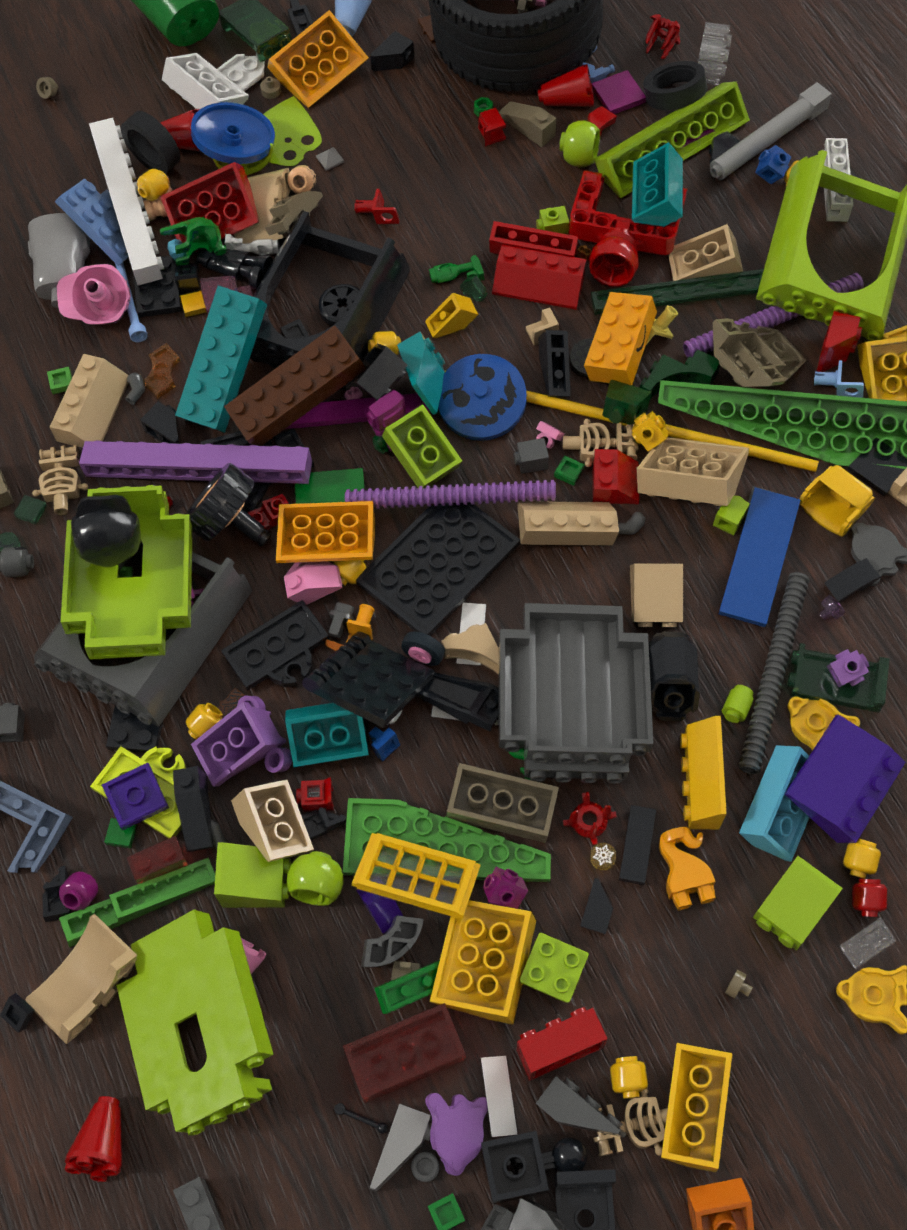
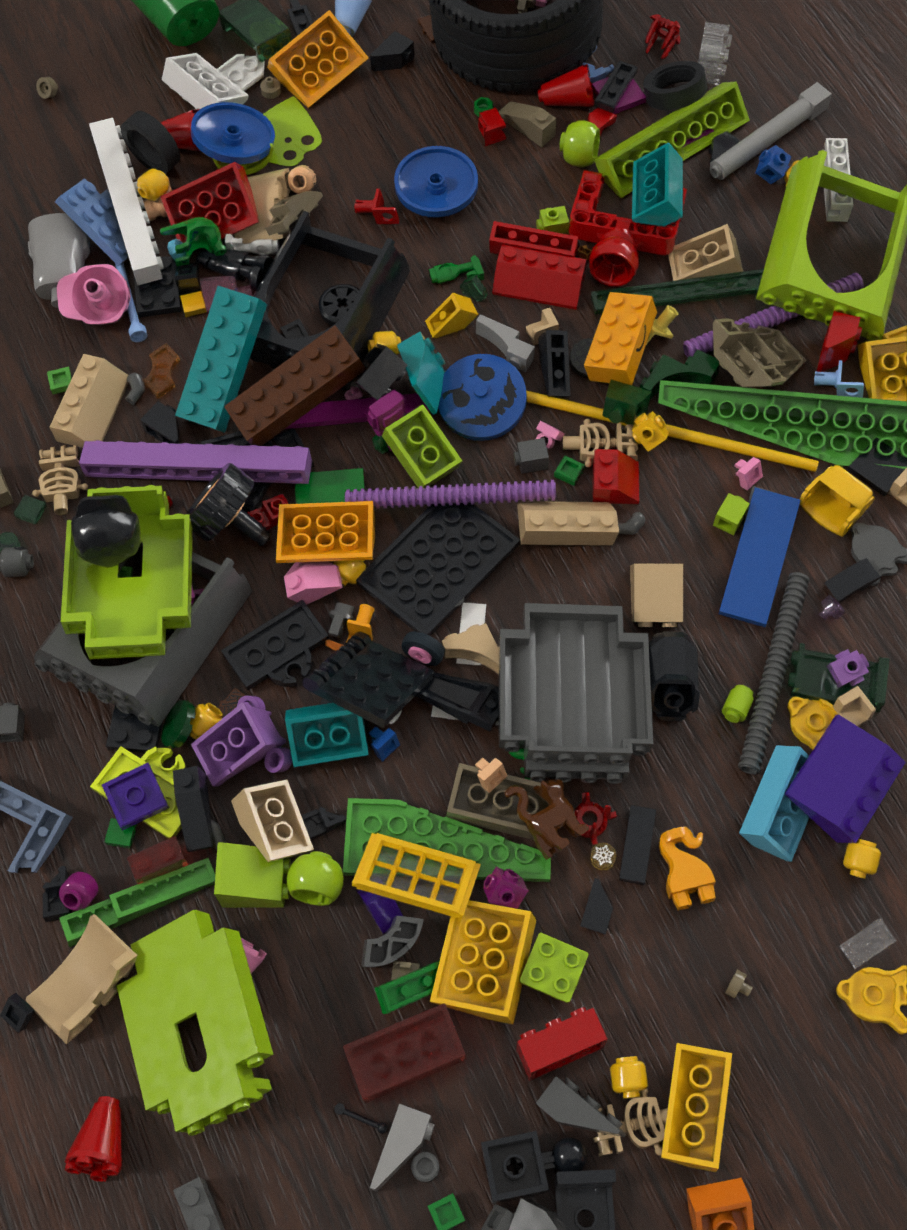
(177, 724): none -> dark green tile
(315, 794): red window -> none
(330, 158): light grey slope -> none
(436, 181): none -> blue dish
(456, 1129): medium lavender tile -> none
(490, 773): none -> light nougat tile
(499, 1096): white sticker -> none
(507, 340): none -> light grey slope
(546, 822): none -> reddish brown animal
(615, 86): none -> black tile
(692, 471): tan slope -> none
(704, 774): yellow slope -> none
(749, 472): none -> bright pink tile
(797, 903): lime slope -> none
(854, 706): none -> tan panel
(869, 897): red head -> none

